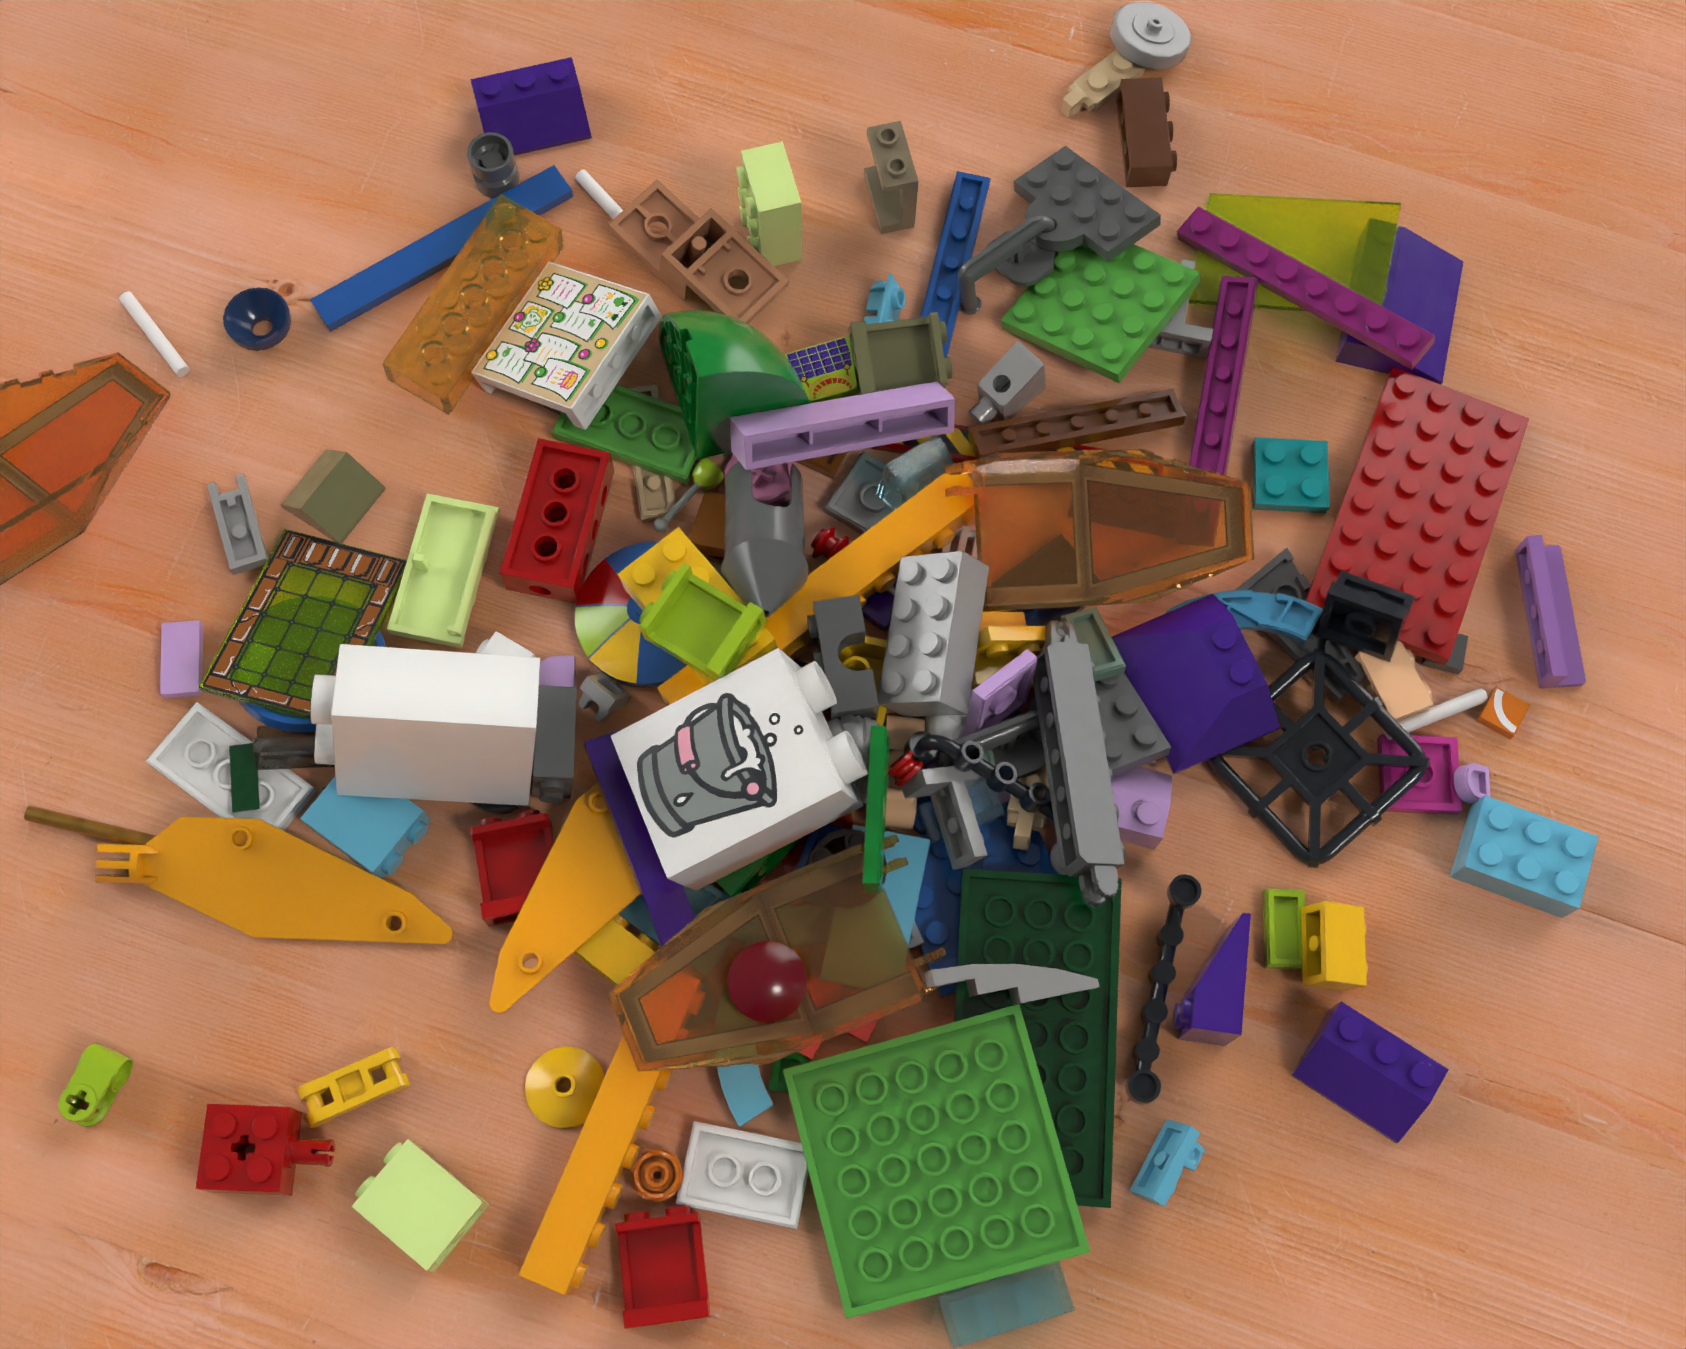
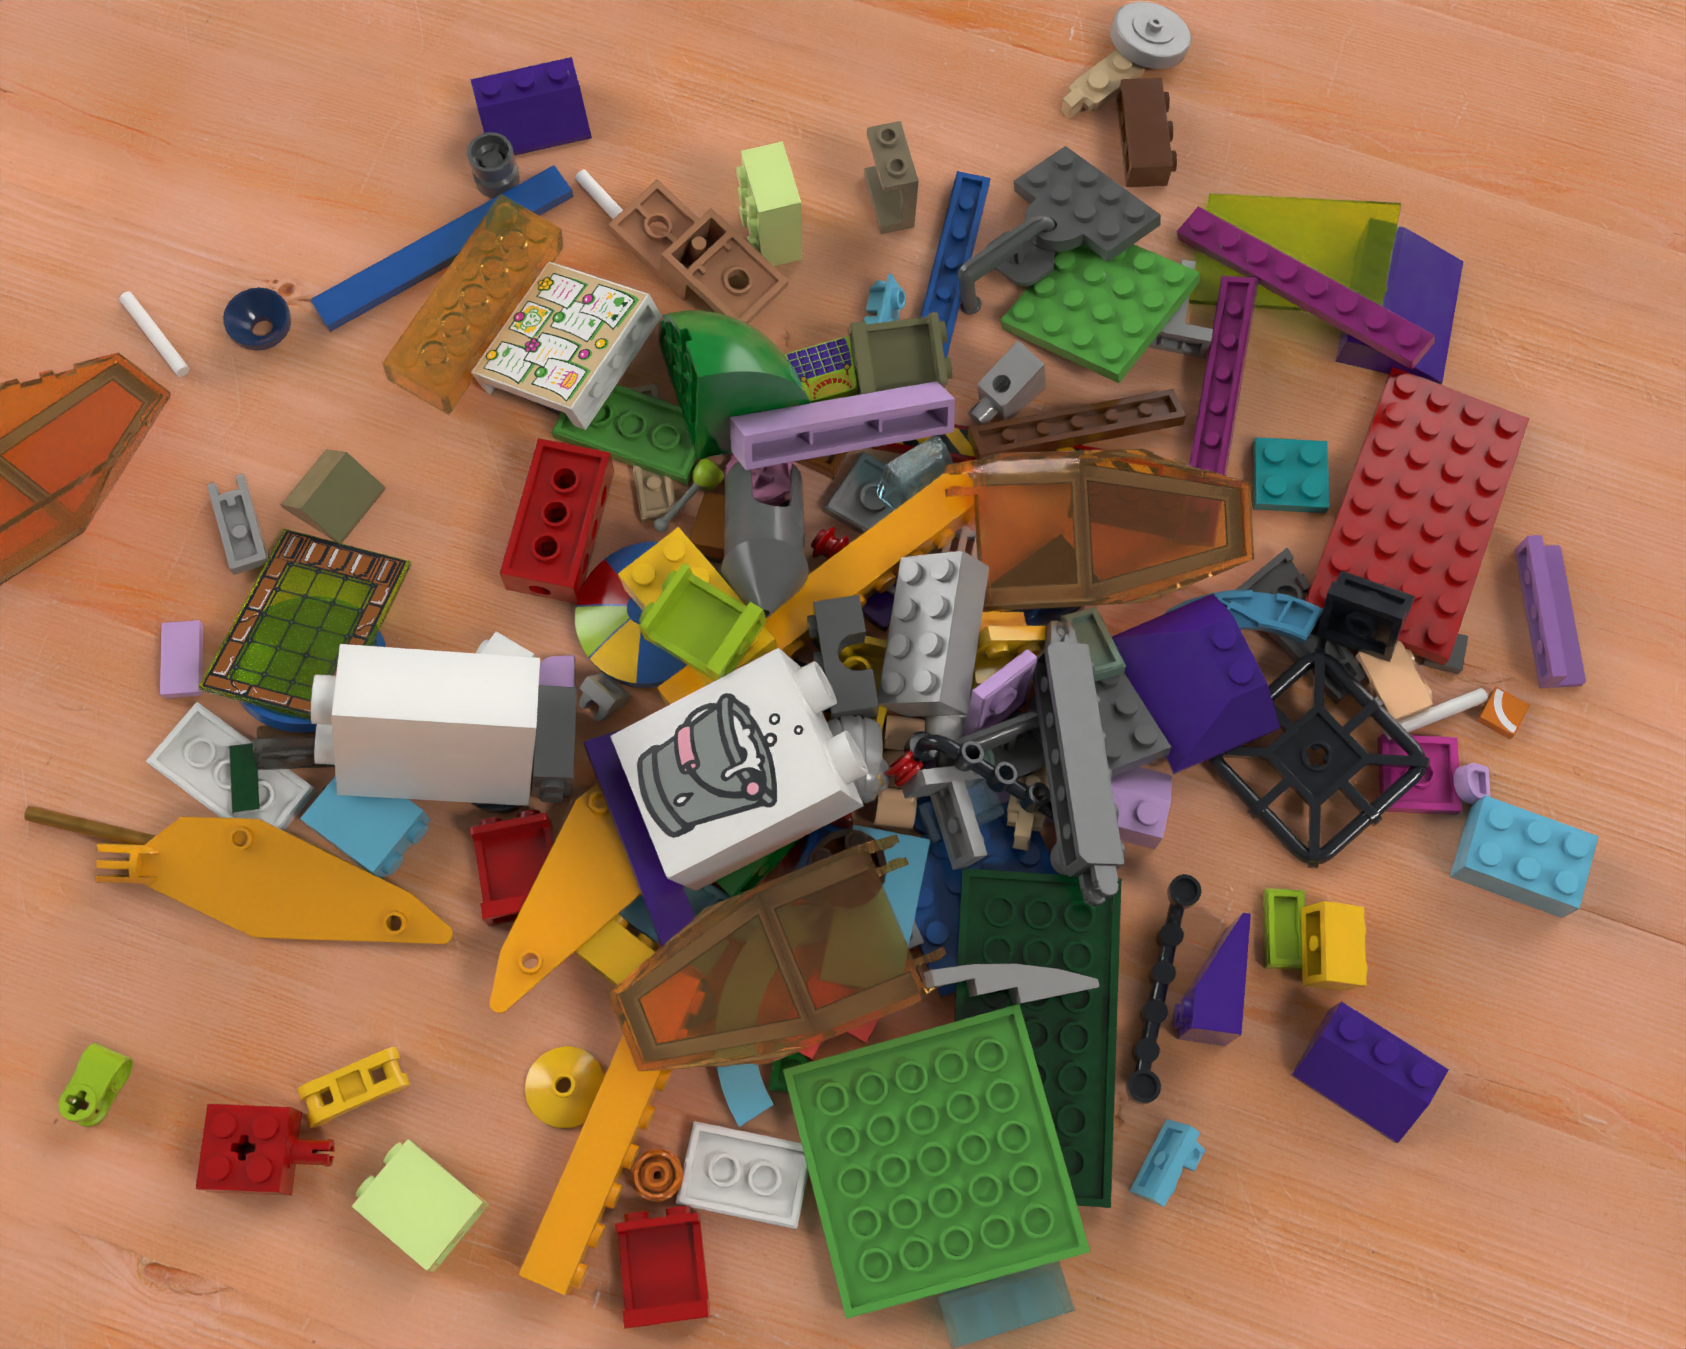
(443, 571): yellowish green container -> none
(767, 981): dark red dish -> none
(876, 810): green tile -> none

